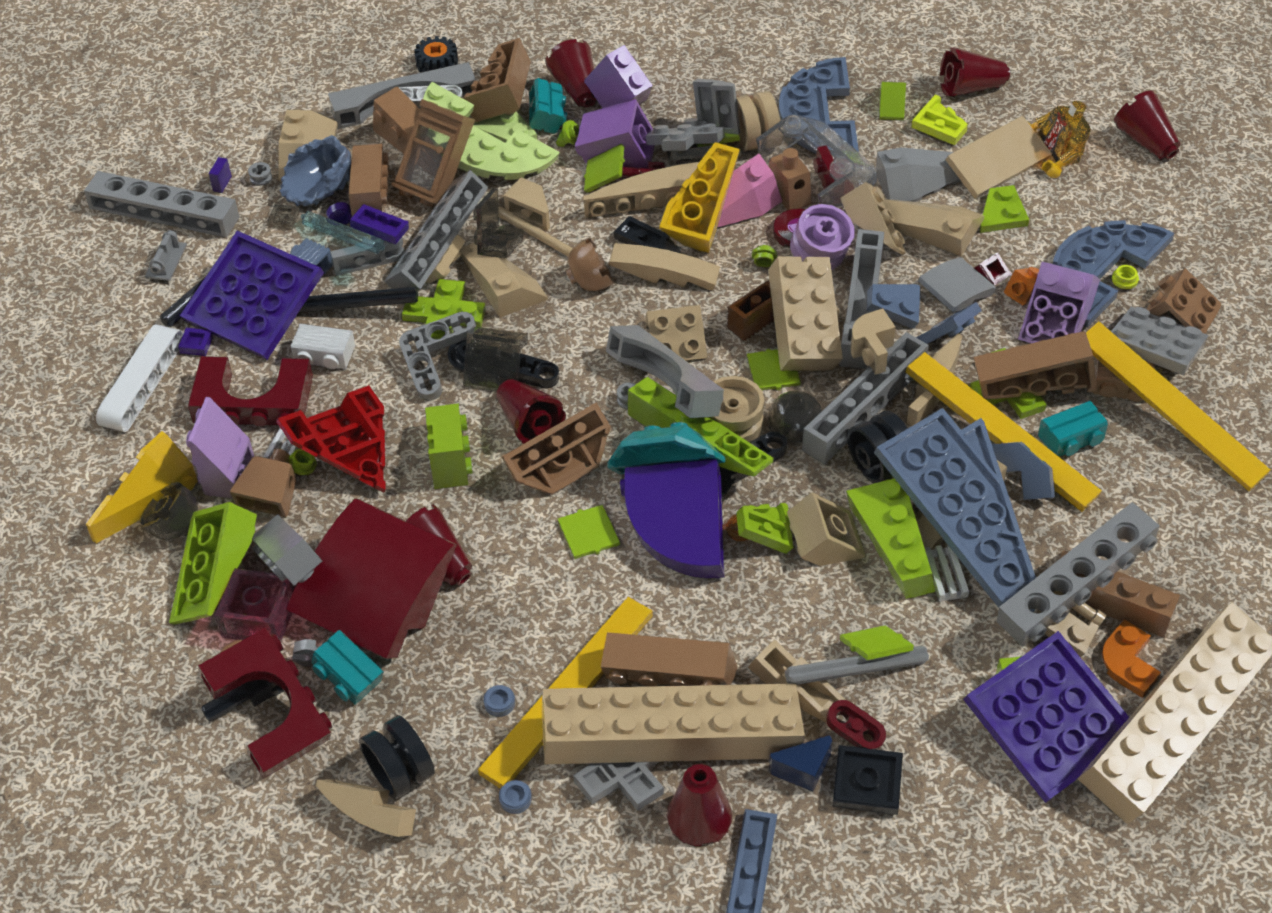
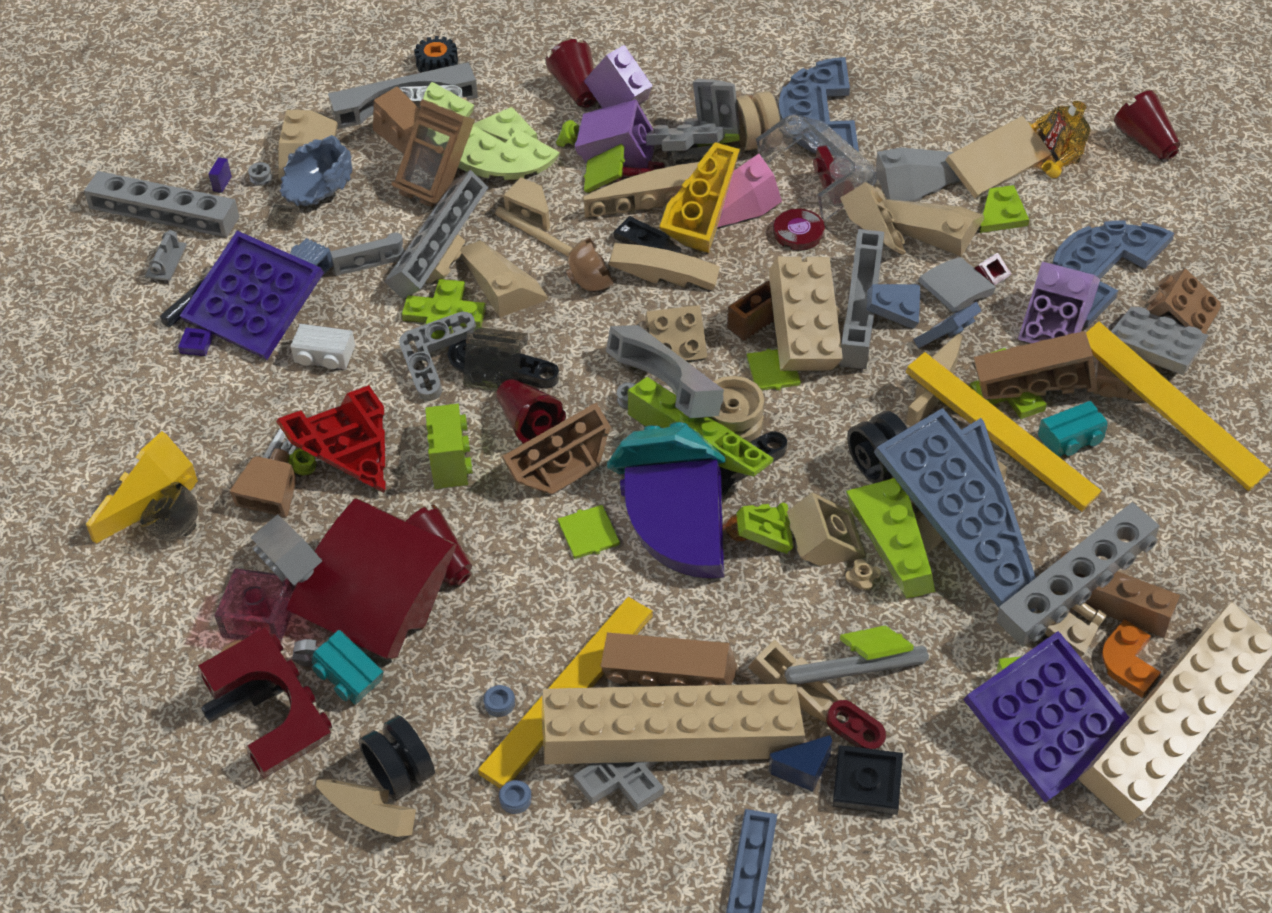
(139, 378): white beam -> none
(211, 553): lime slope -> none
(218, 450): lavender slope -> none
(286, 396): dark red arch -> none
(339, 212): dark purple tile -> none
(343, 232): clear light blue axle -> none
(360, 299): black axle -> none
(368, 177): medium nougat wedge -> none
(379, 224): dark purple tile -> none
(490, 237): clear smoke bracket -> none
(501, 82): medium nougat wedge -> none
(546, 106): teal brick -> none
(699, 808): dark red cone -> none
(764, 256): lime plate -> none
(791, 414): clear smoke cylinder -> none
(792, 179): medium nougat torso -> none
(823, 233): lavender wheel -> none
(861, 400): light grey brick -> none
(862, 581): none -> tan plate
(871, 337): tan brick -> none
(892, 100): lime slope -> none
(940, 122): neon yellow wing -> none
(960, 579): white tile -> none
(971, 72): dark red cone -> none
(1022, 284): orange bracket -> none
(1035, 473): sand blue tile -> none
(1125, 277): neon yellow plate -> none

